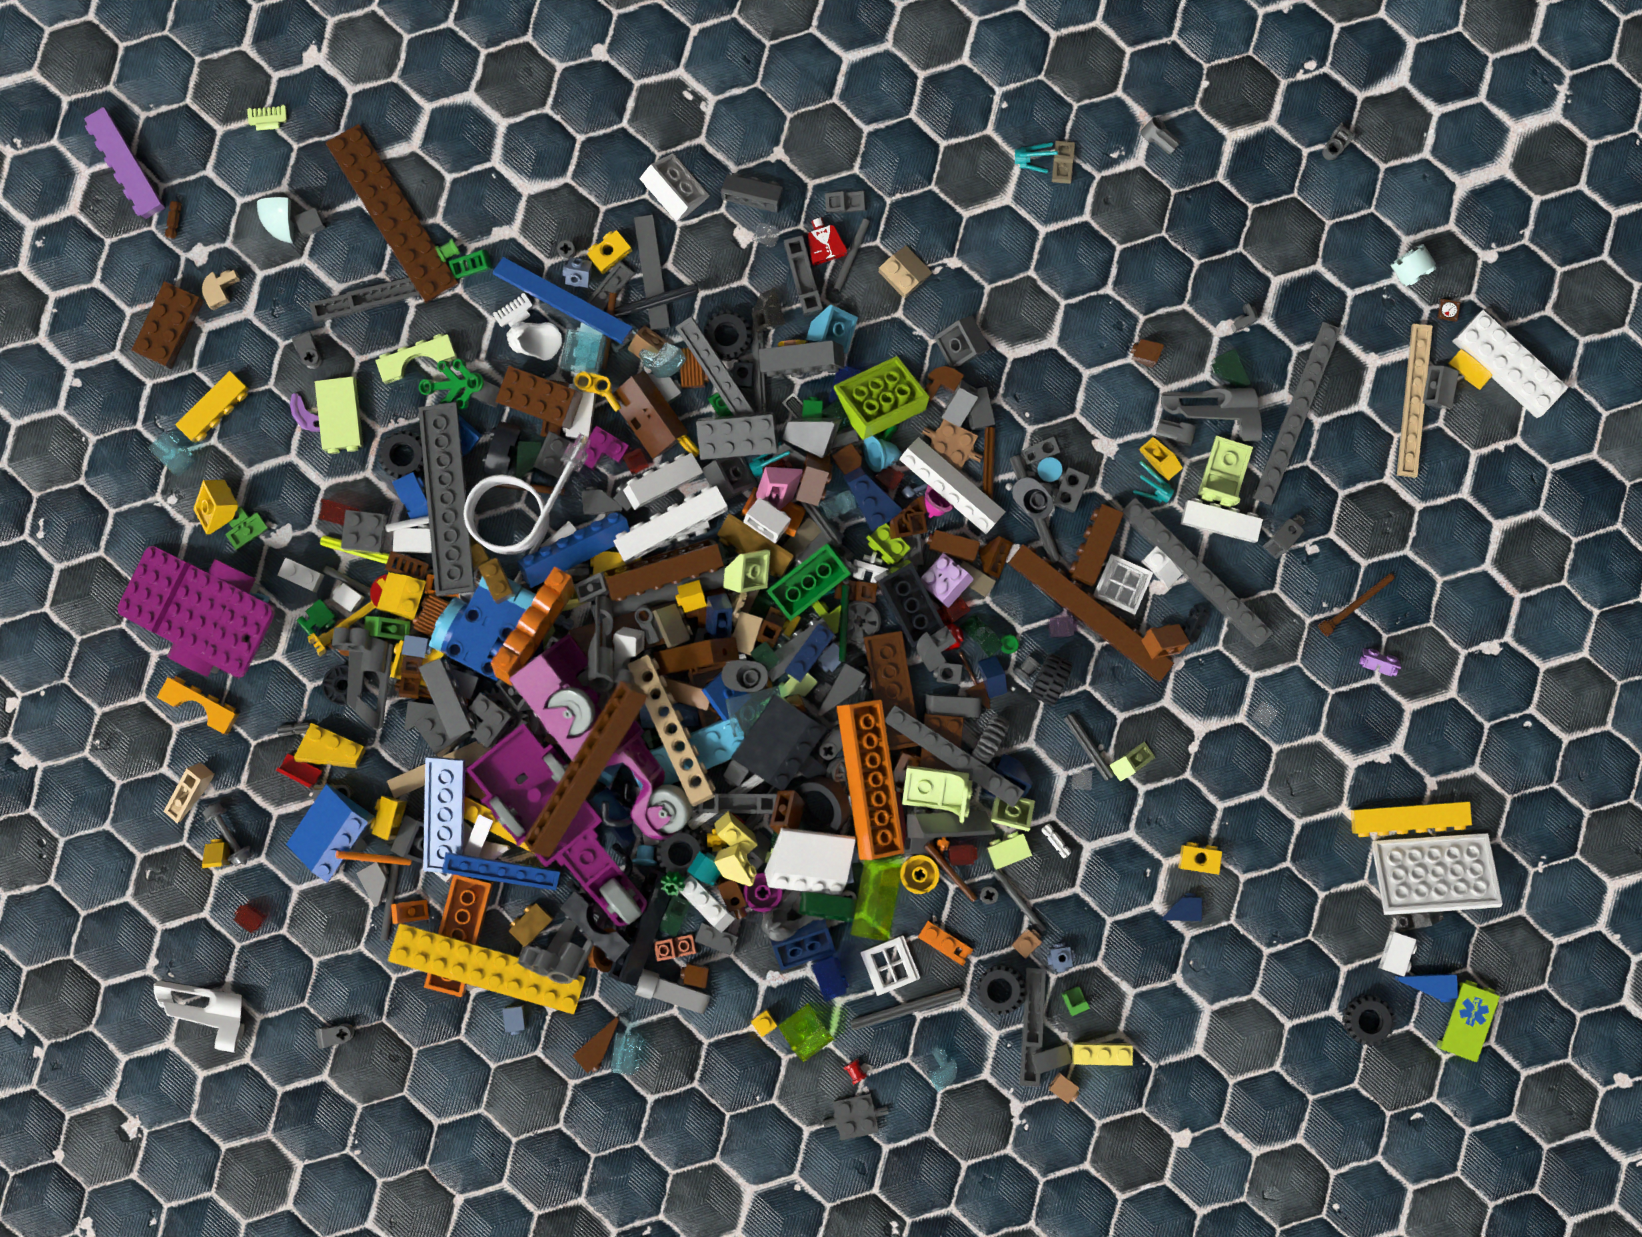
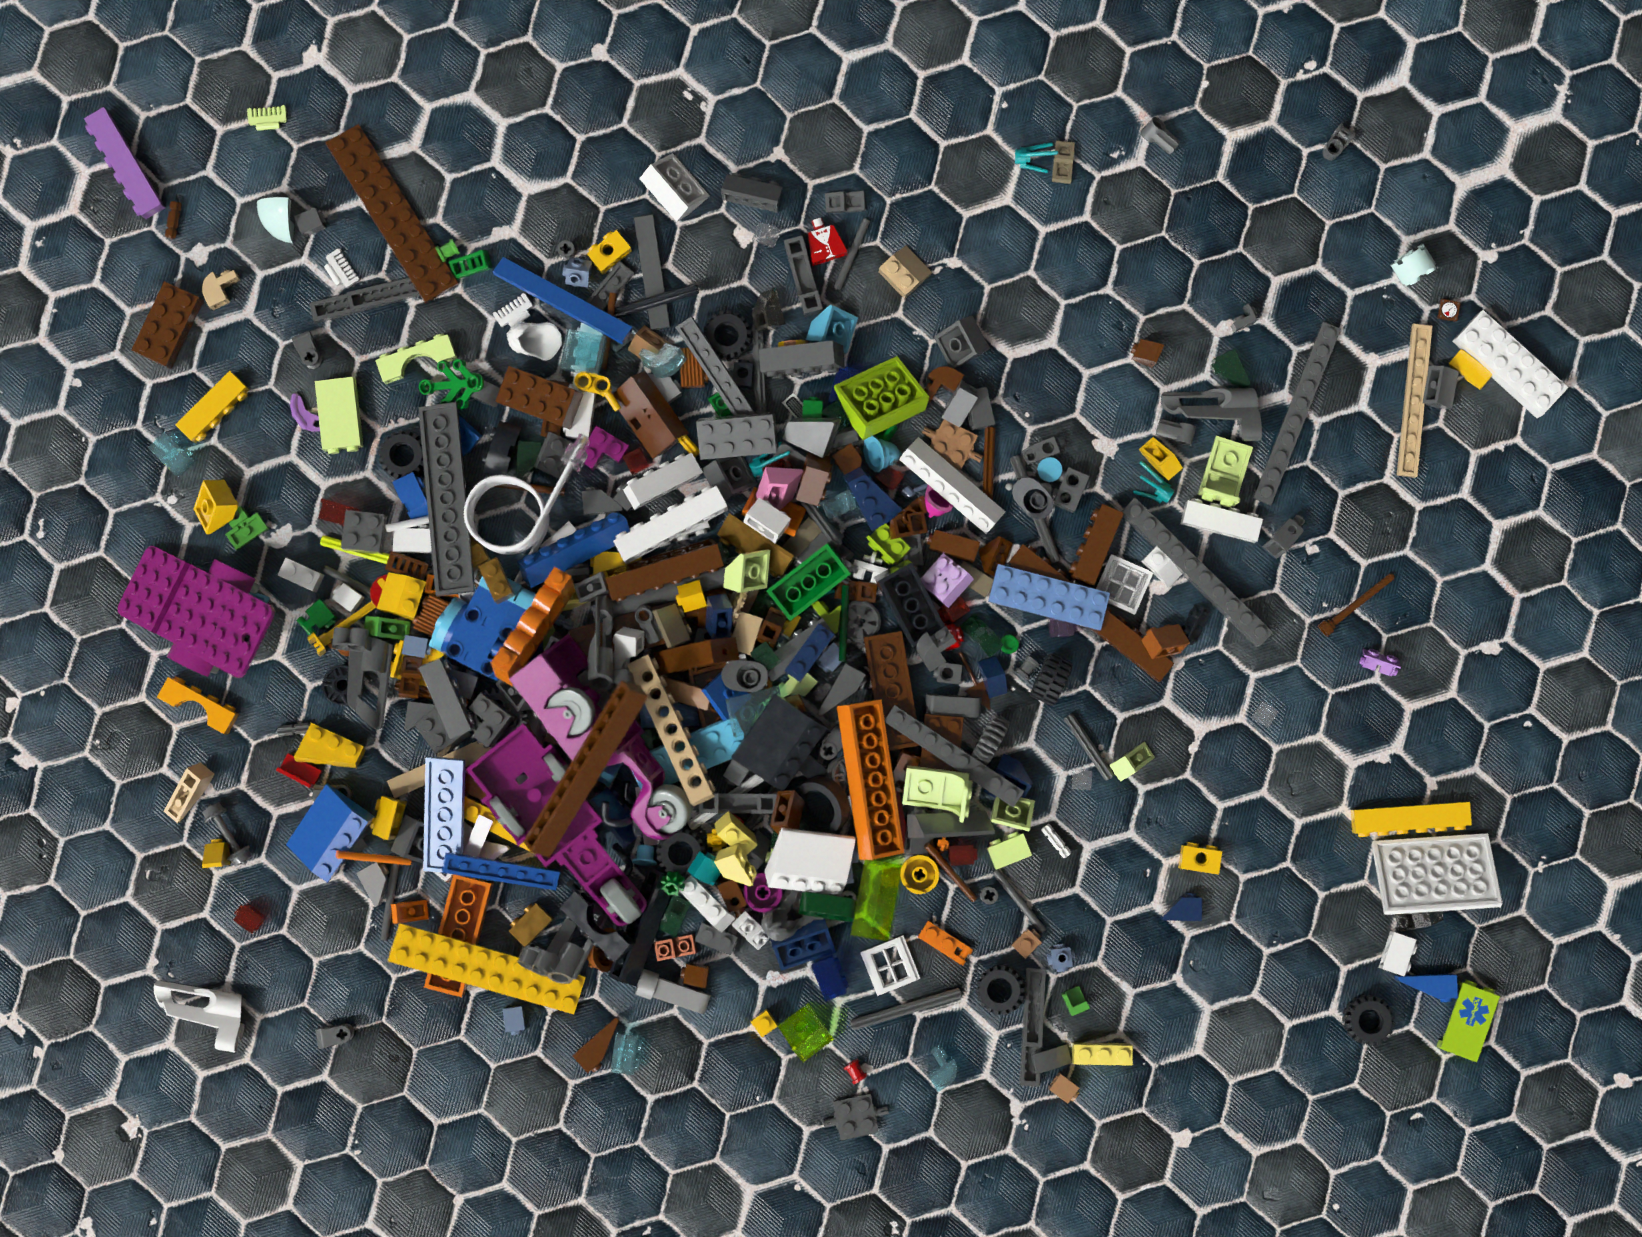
(337, 273): none -> white piece
(750, 930): none -> white slope
(1049, 597): none -> medium blue plate

